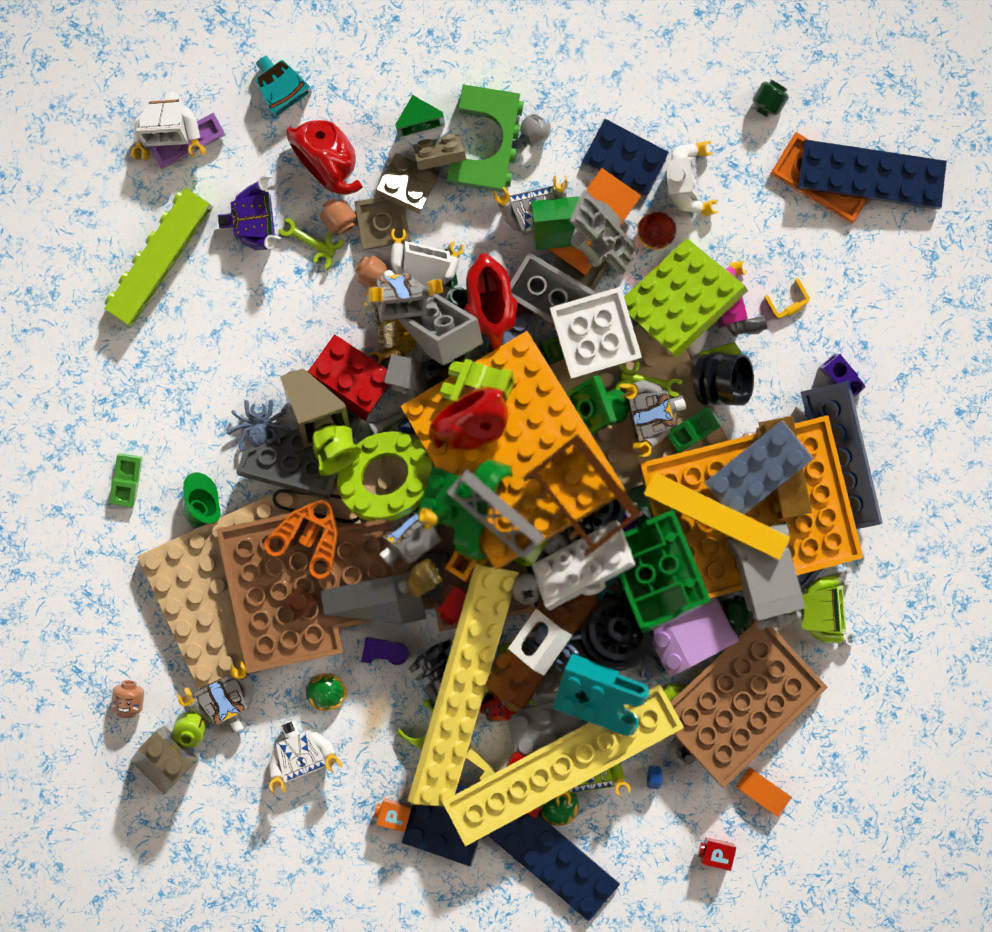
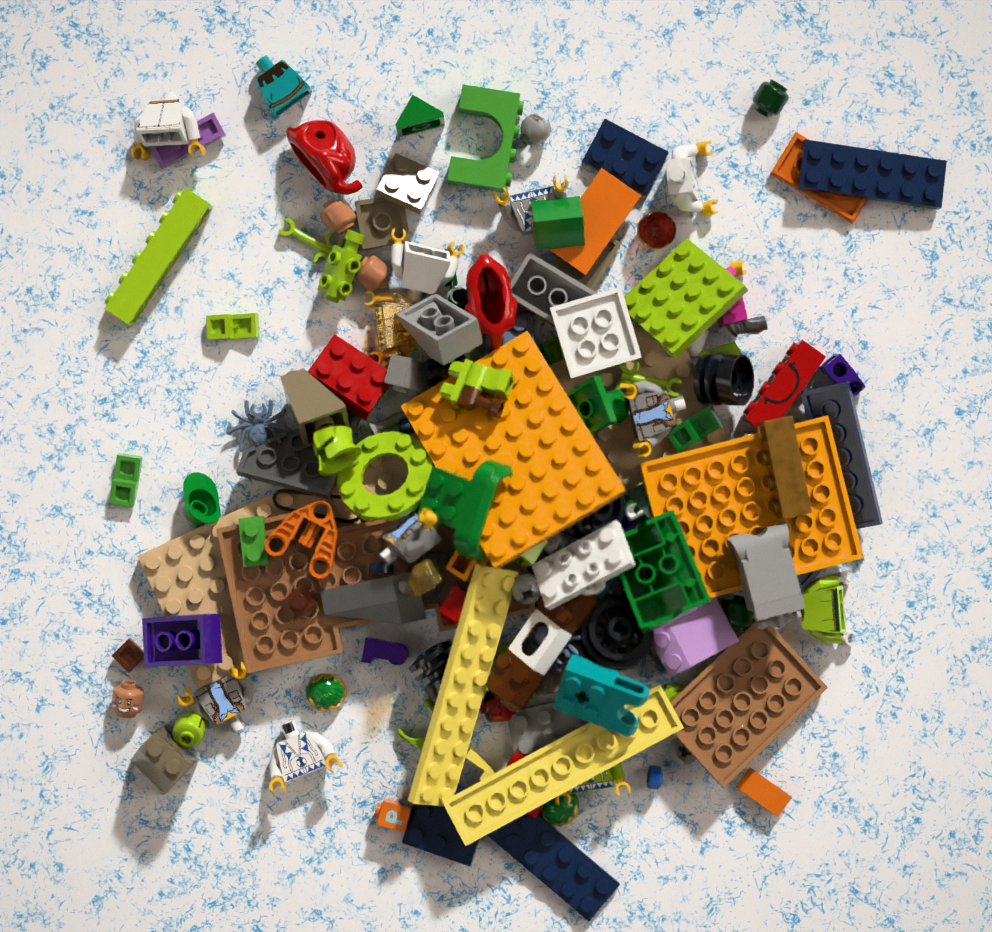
(129, 655): none -> copper plate
(182, 640): none -> dark purple slope
(232, 326): none -> lime slope
(252, 216): dark purple torso -> none
(253, 540): none -> bright green plate
(339, 270): none -> lime brick
(381, 568): none -> dark blue tile
(401, 295): torso -> none
(439, 152): dark tan plate -> none
(471, 420): red piece -> none
(505, 510): light grey fence -> none
(600, 225): light grey piece -> none
(604, 475): reddish brown hinge -> none
(717, 516): yellow tile -> none
(717, 853): red brick -> none
(759, 469): sand blue plate -> none
(785, 385): none -> red brick
(792, 309): yellow piece -> none

